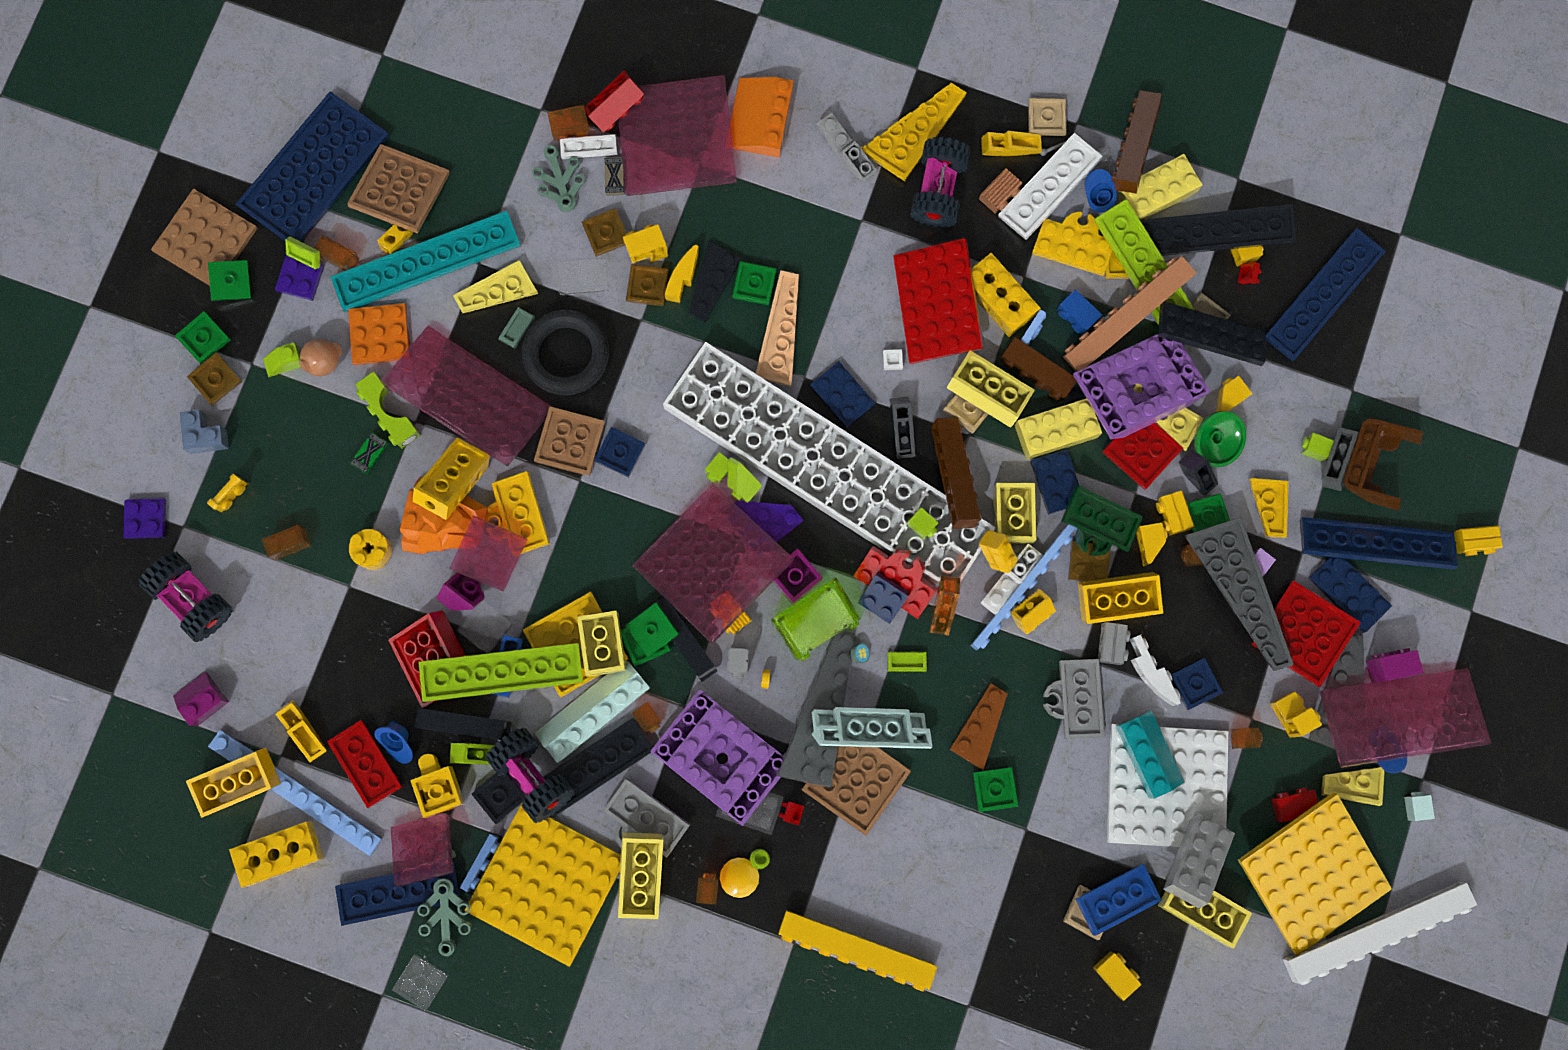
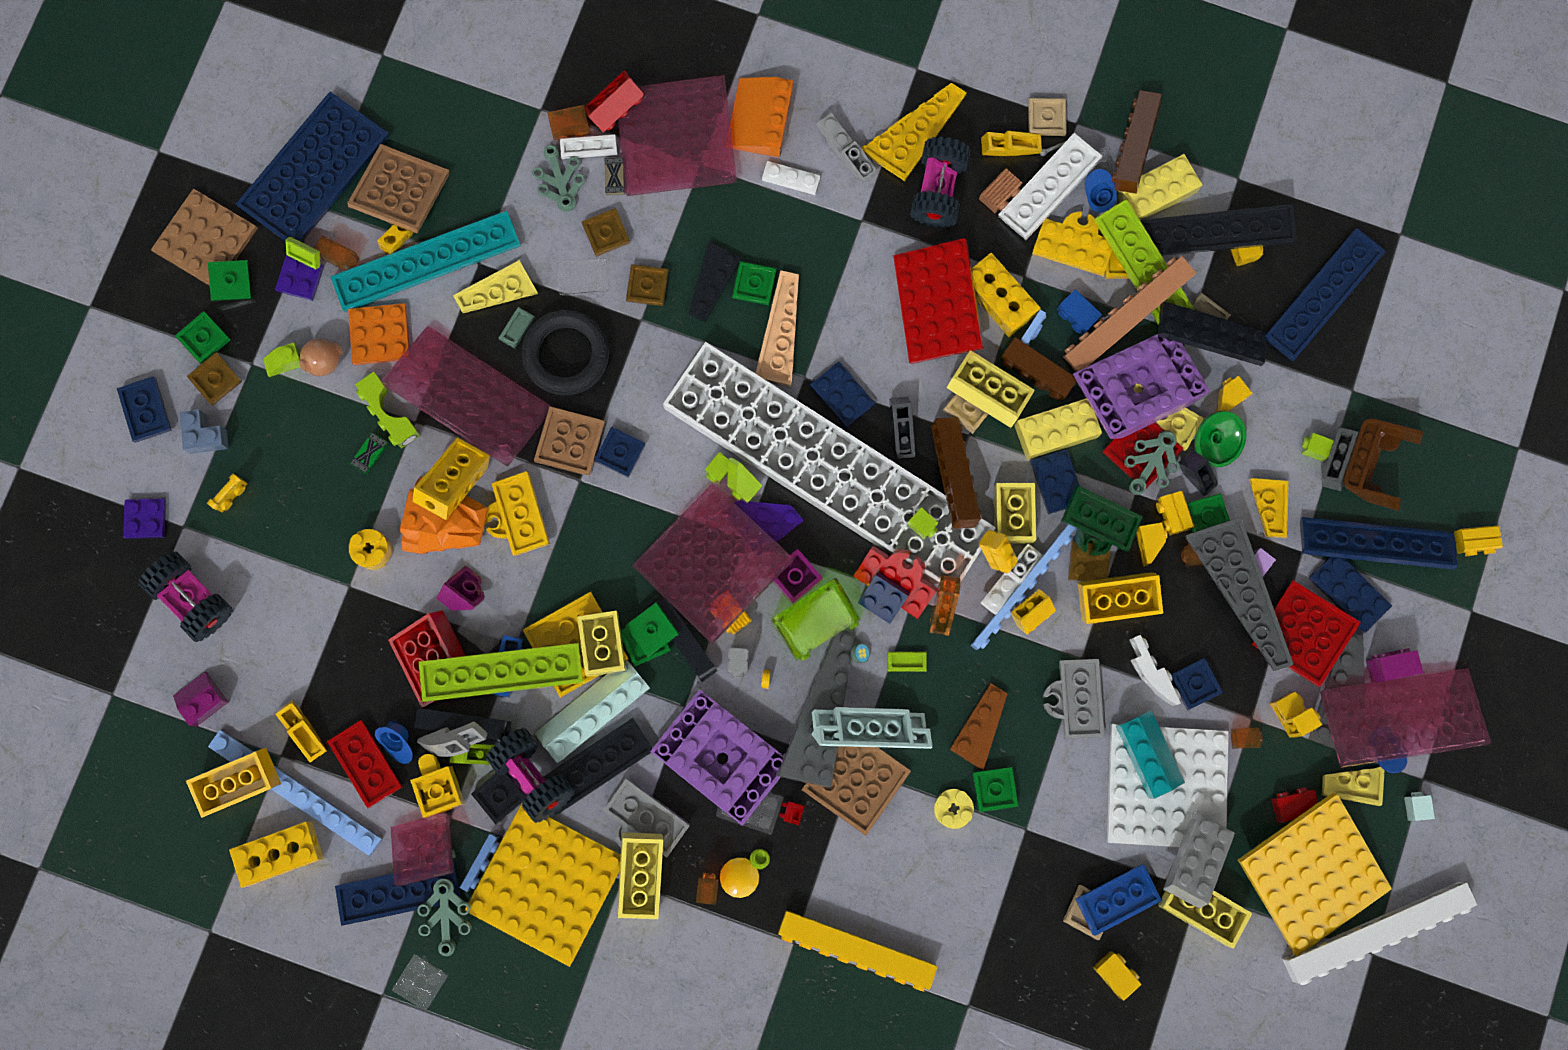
(144, 409): none -> dark blue plate
(286, 542): clear orange brick -> none
(454, 742): none -> light grey slope
(488, 553): clear pink plate -> none
(646, 244): yellow brick -> none
(647, 718): clear orange brick -> none
(682, 275): yellow slope -> none
(791, 178): none -> white plate
(892, 360): white plate -> none
(944, 802): none -> light yellow plate
(1113, 643): light grey brick -> none
(1153, 460): none -> sand green plant
(1249, 273): red tile -> none

